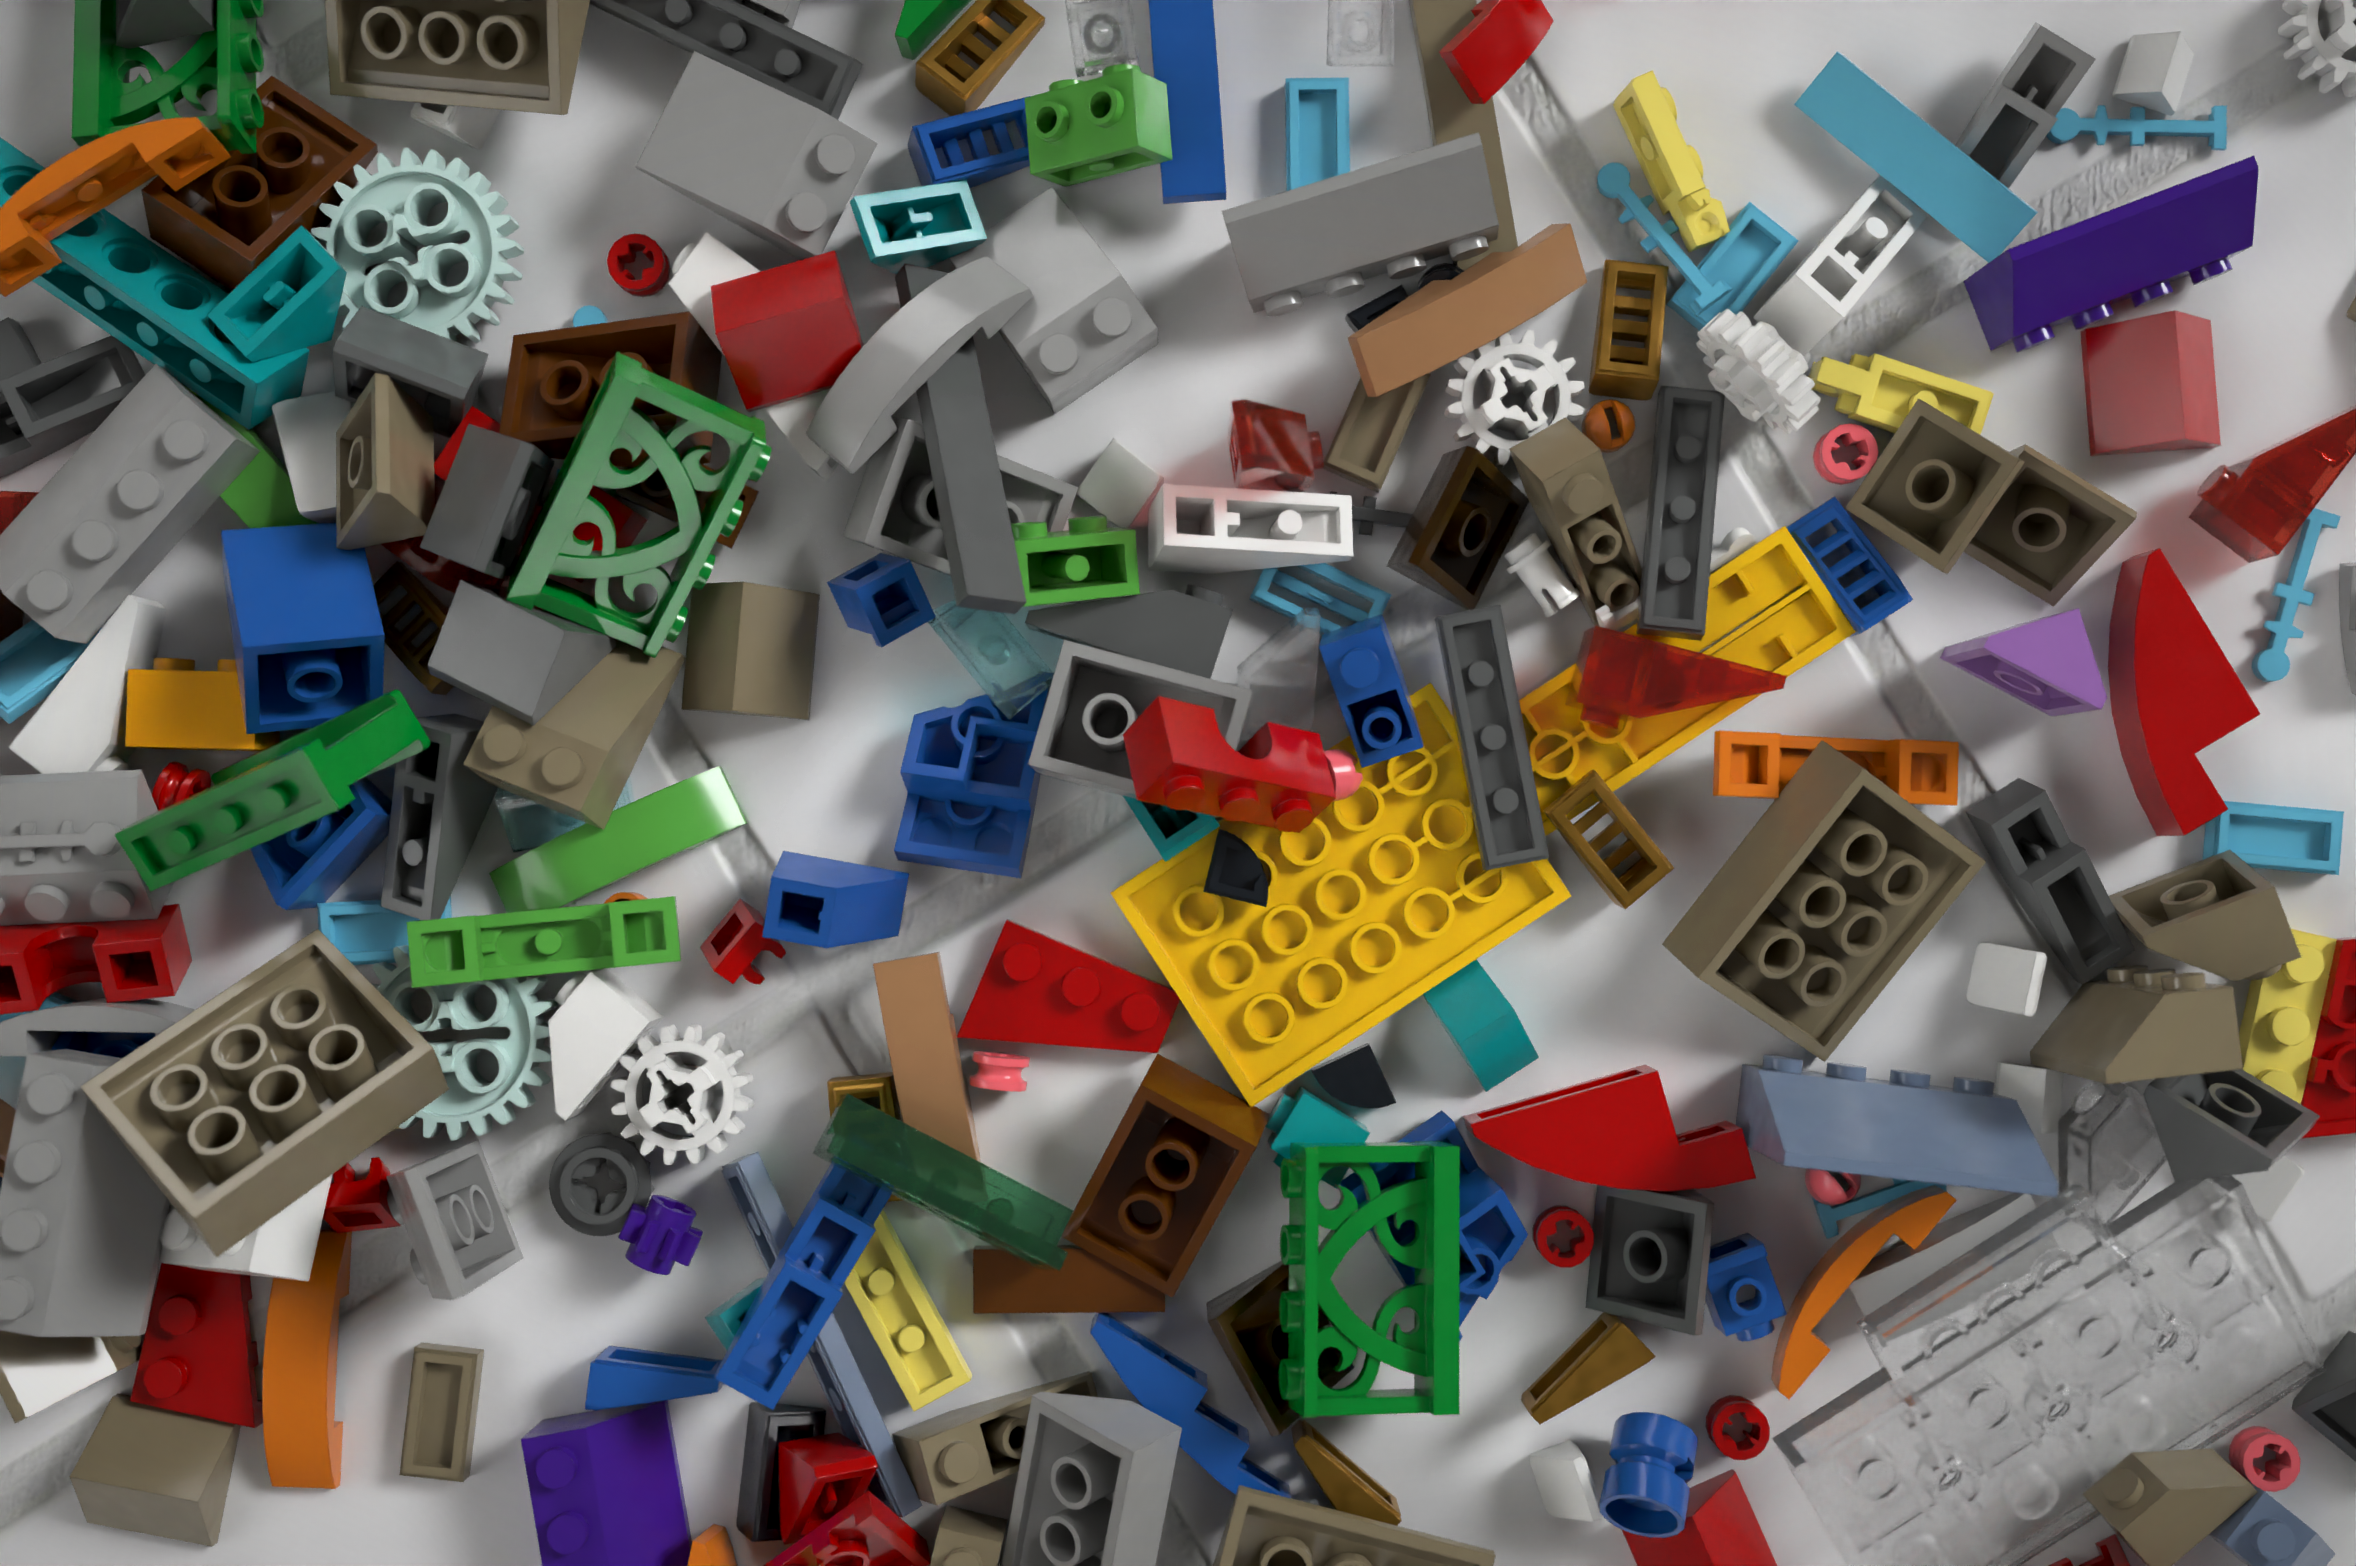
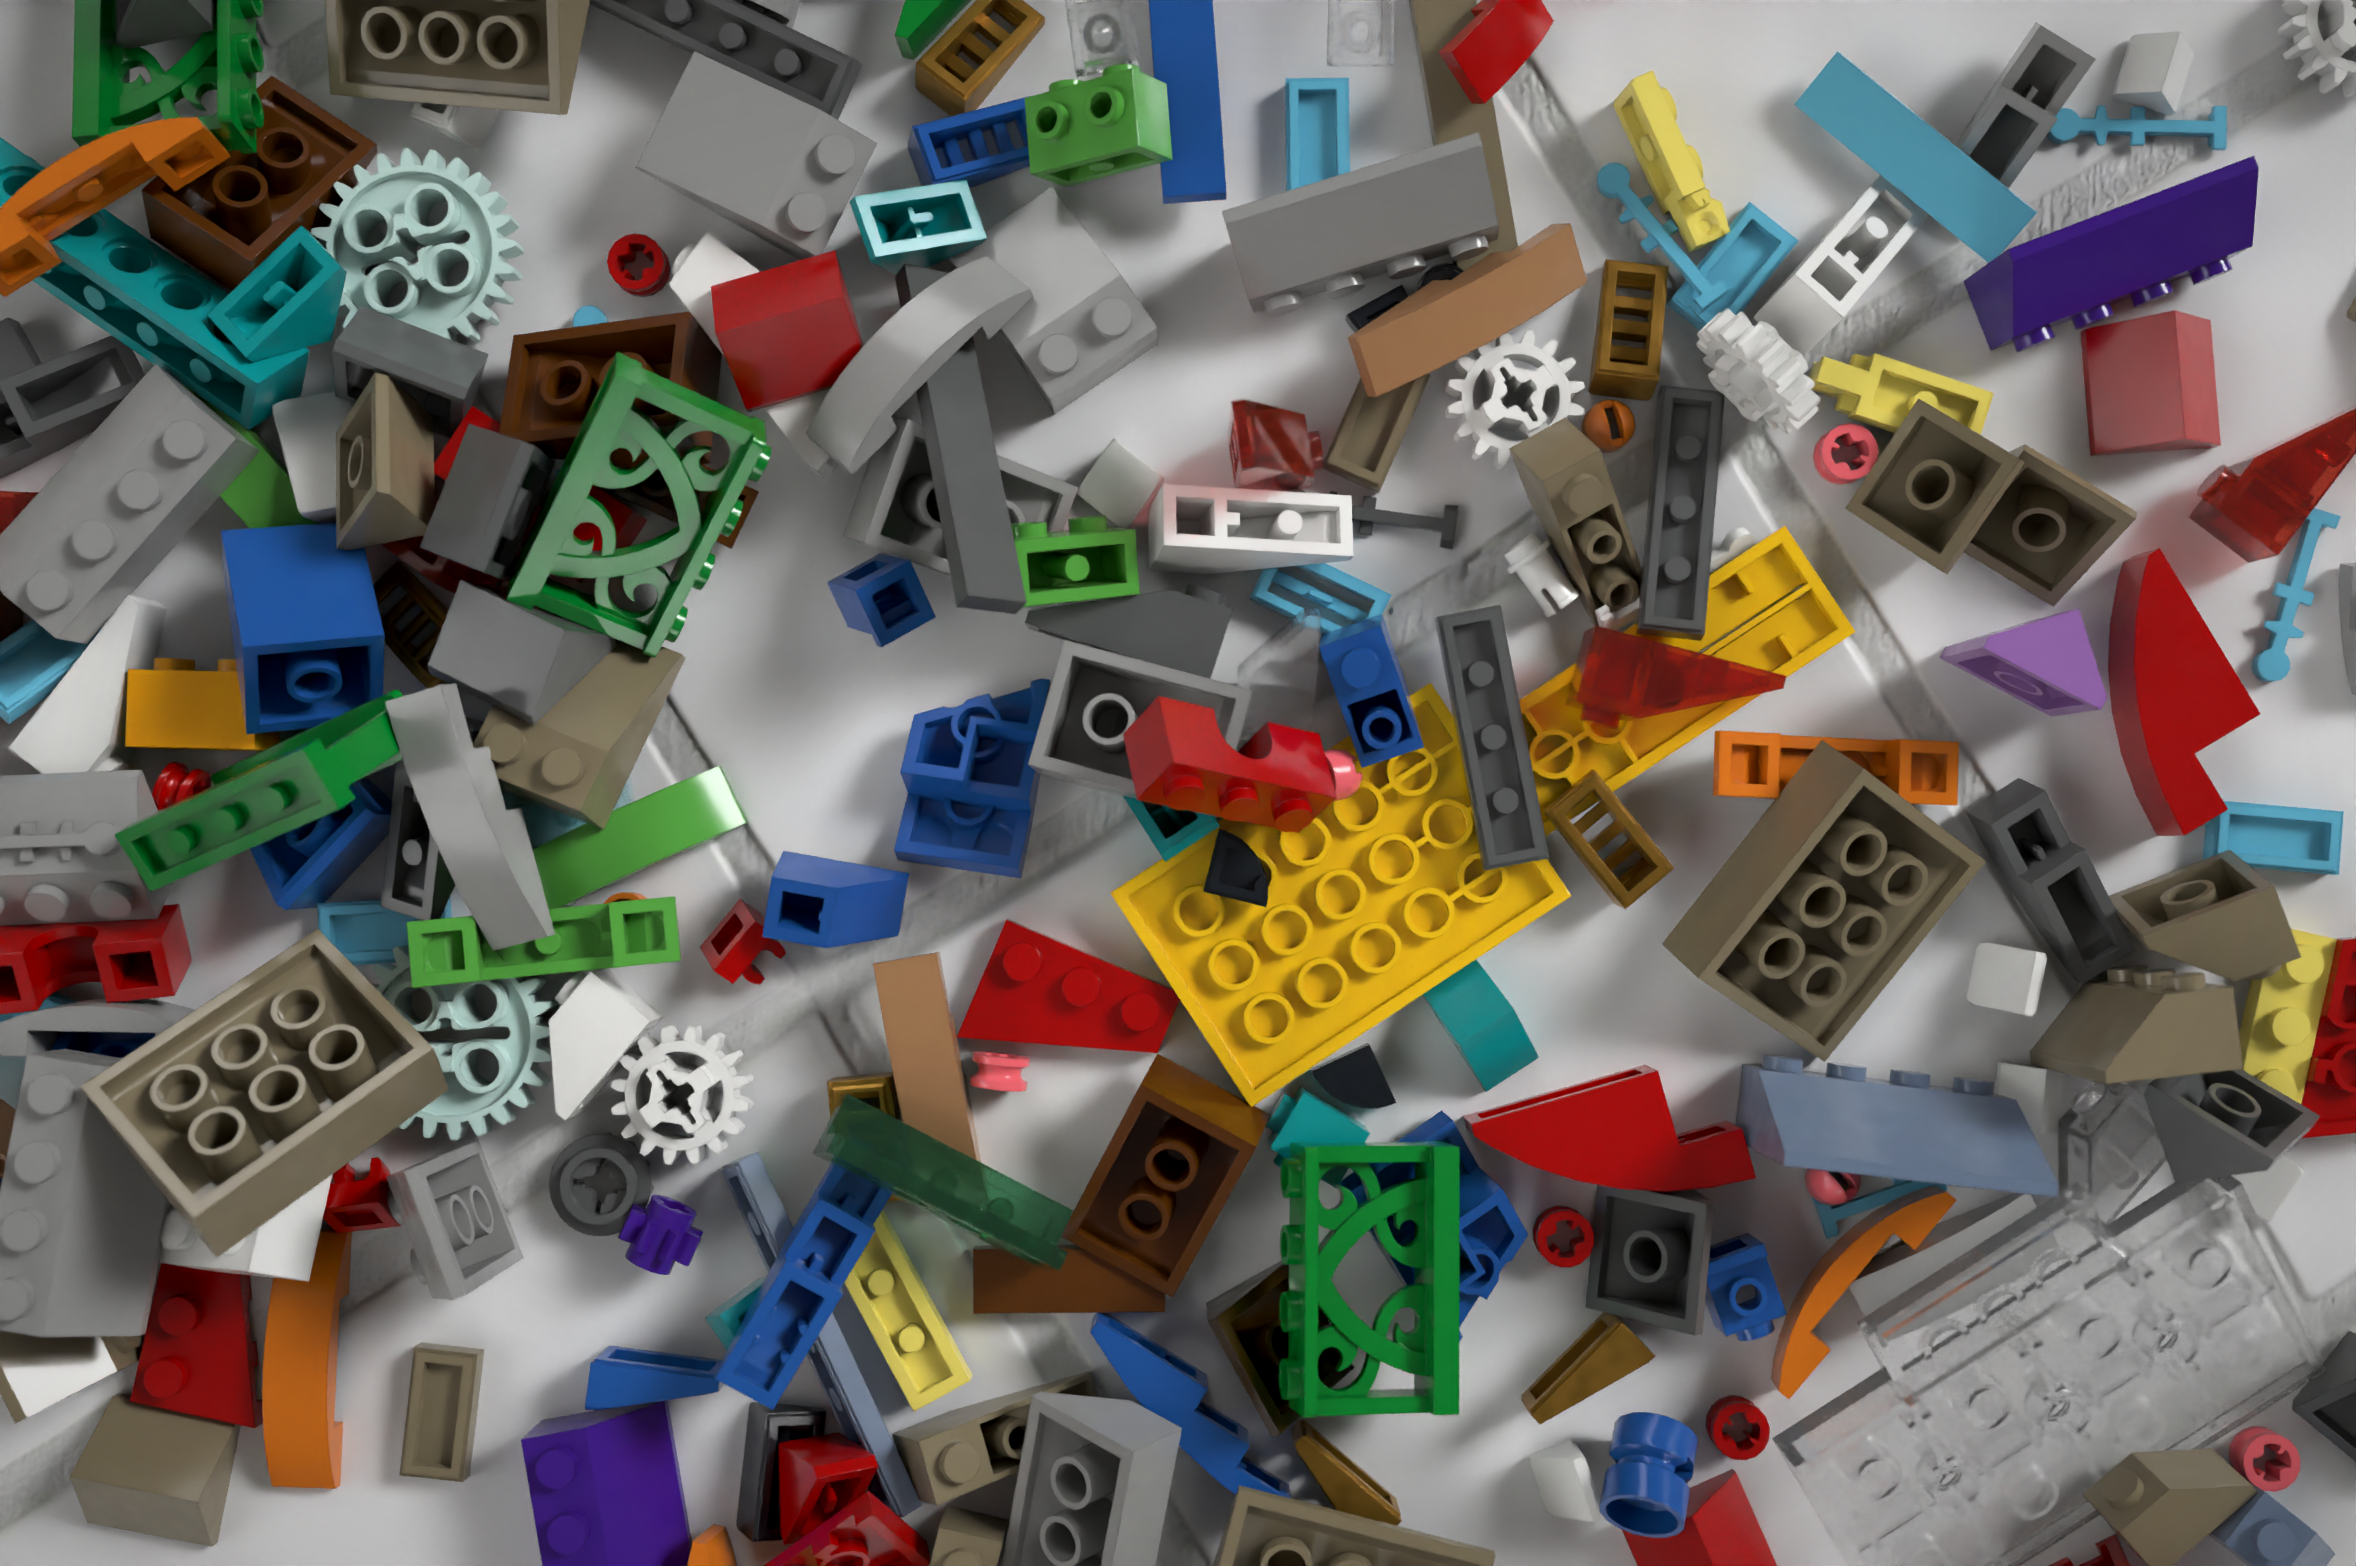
(467, 817): none -> light grey slope
(750, 650): dark tan slope -> none
(993, 655): clear light blue slope -> none
(1460, 527): dark brown slope -> none
(1863, 553): blue slope -> none

